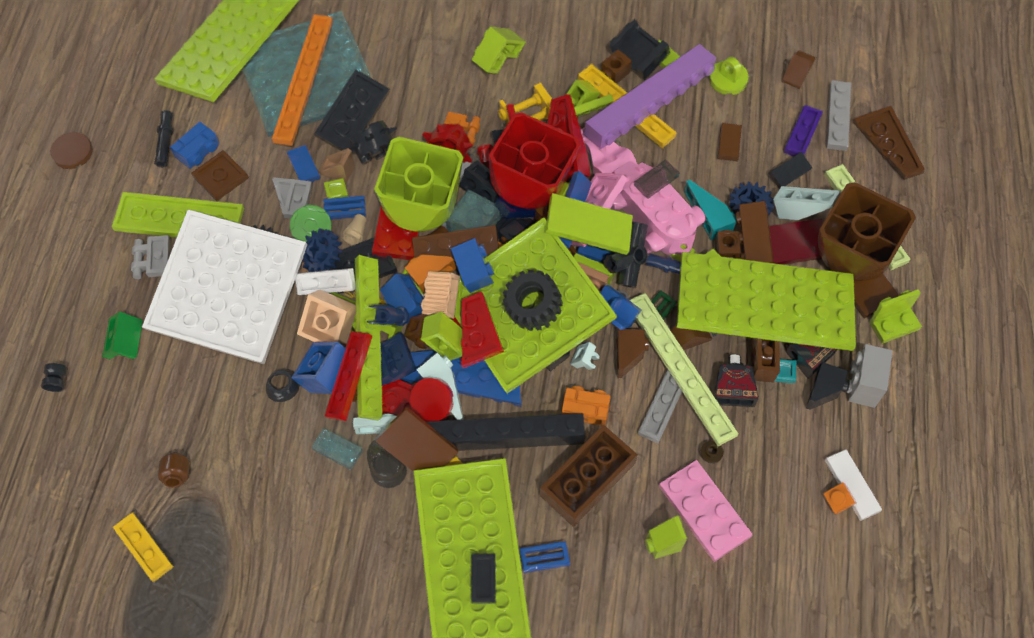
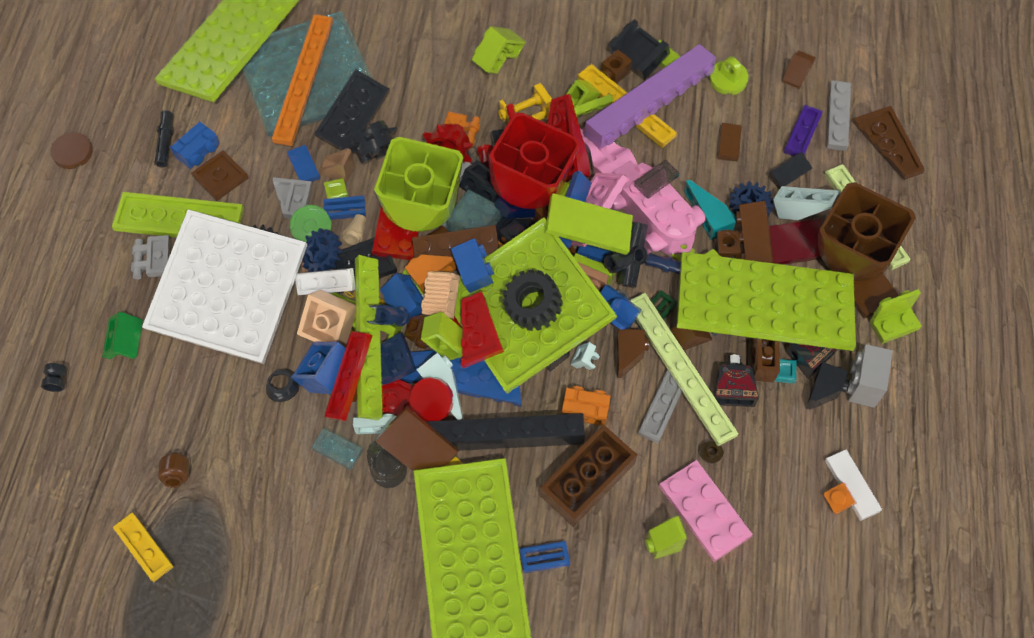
(483, 579): black tile -> none

